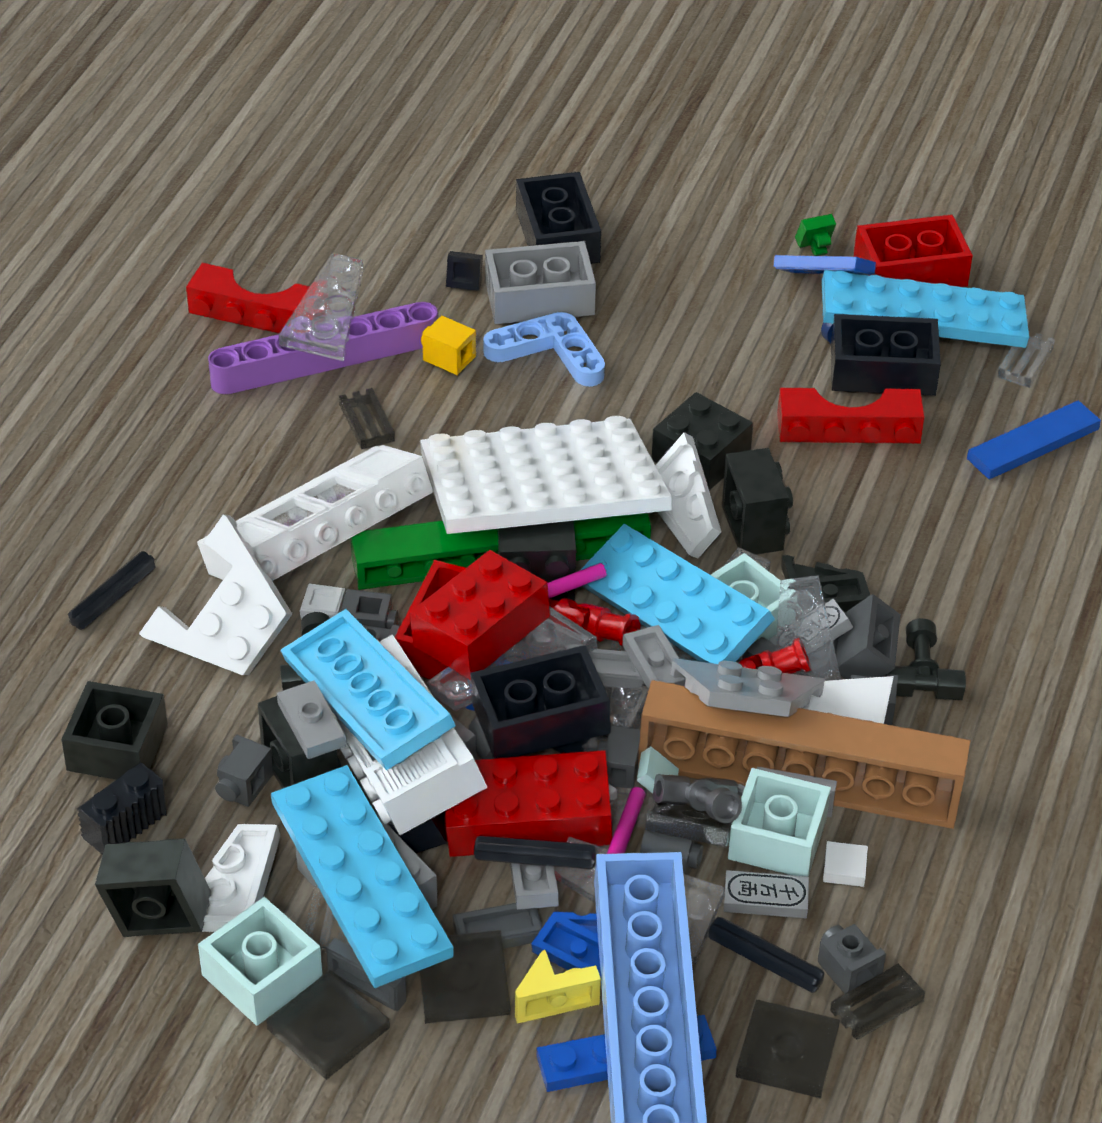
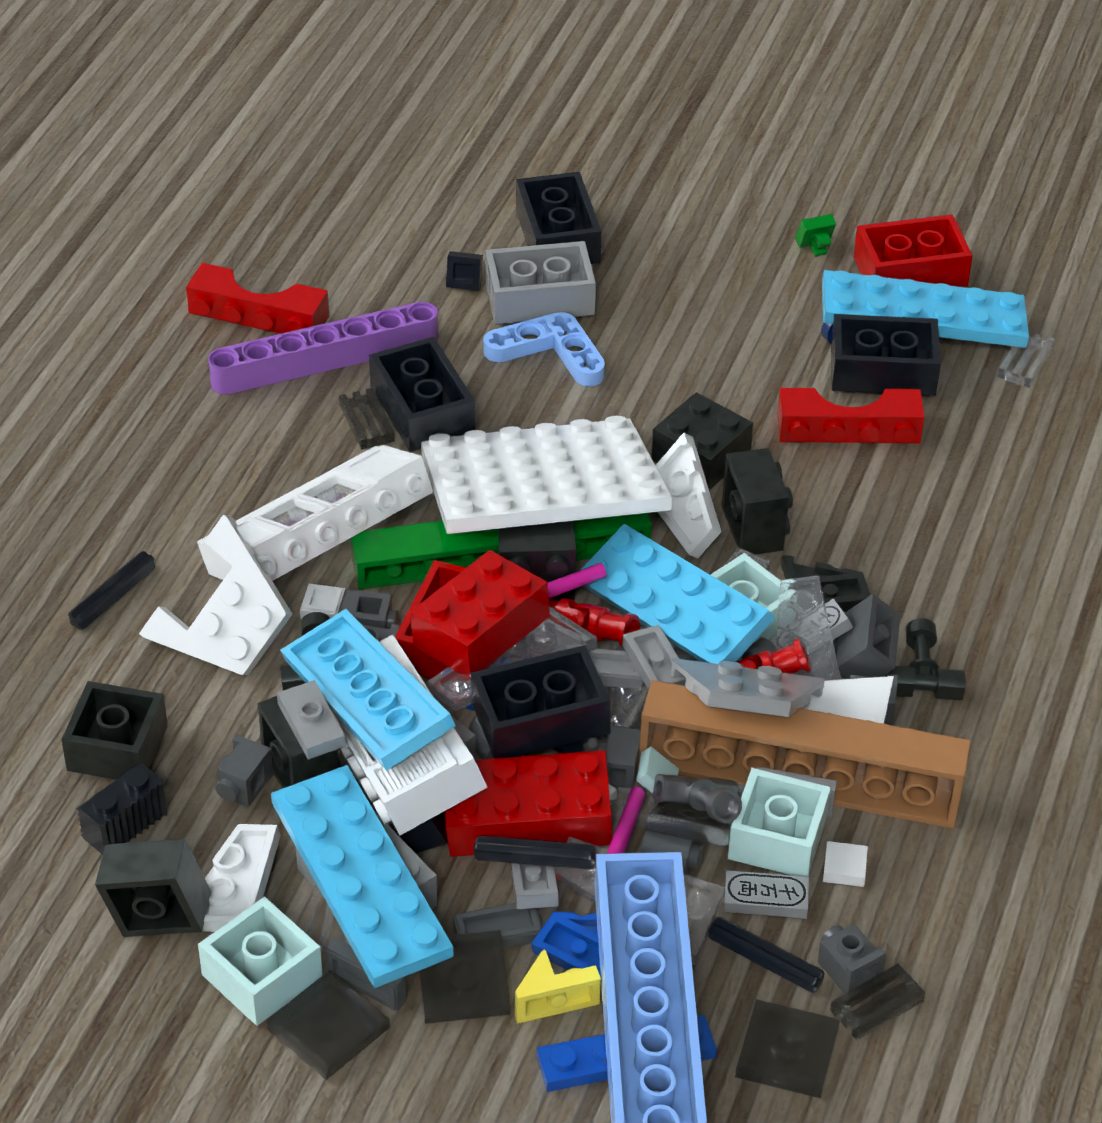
(325, 312): clear wing -> none
(421, 392): none -> black brick
(449, 344): yellow brick -> none
(818, 264): tile -> none
(1033, 439): blue tile -> none

